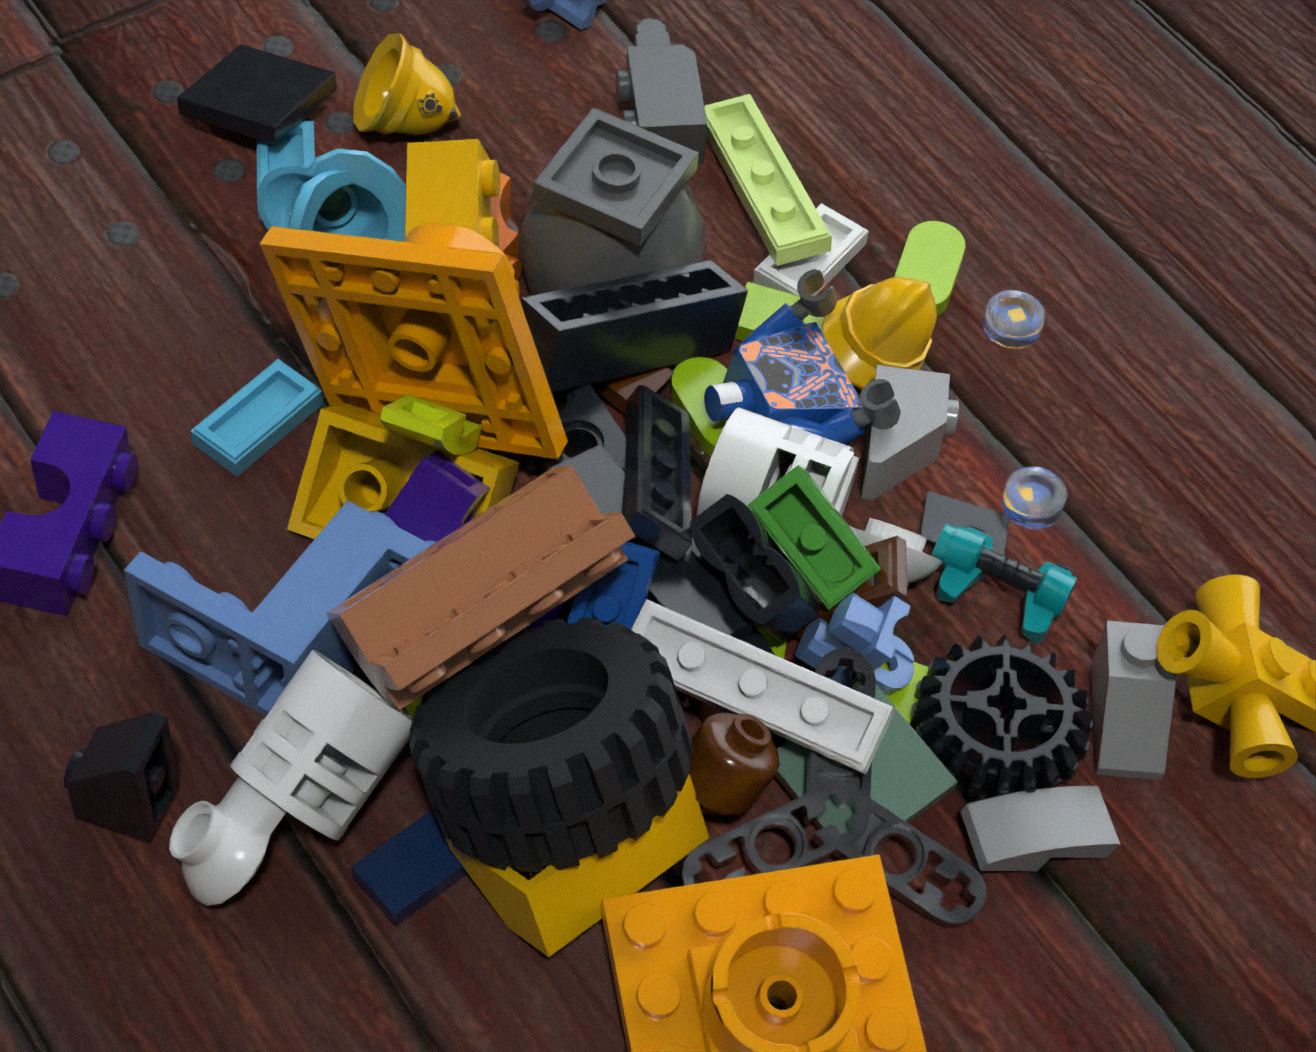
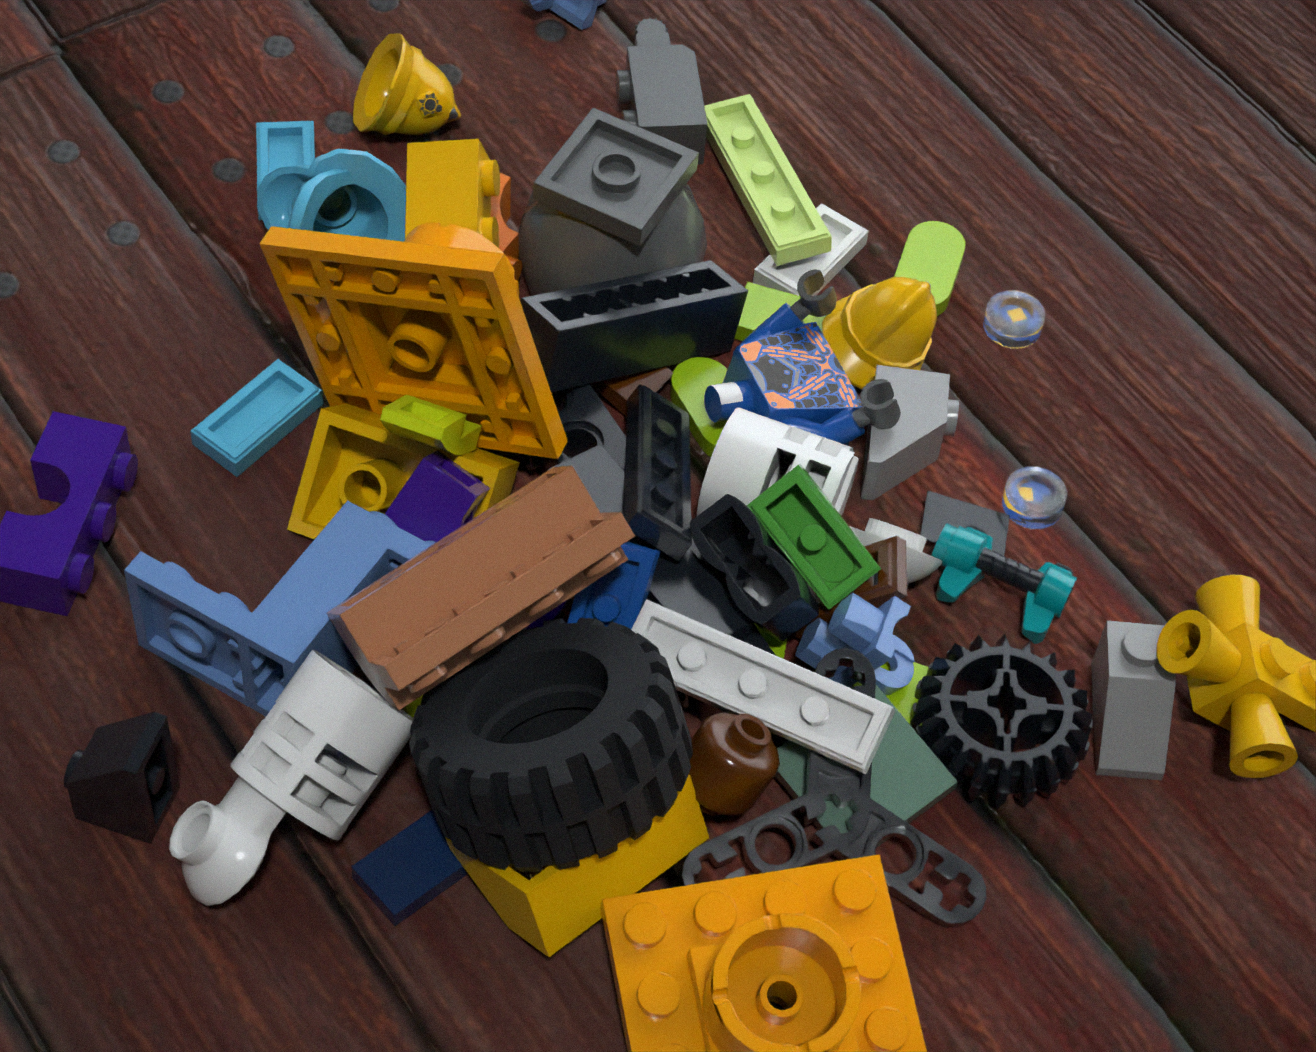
(257, 94): black tile -> none
(1029, 828): light grey slope -> none

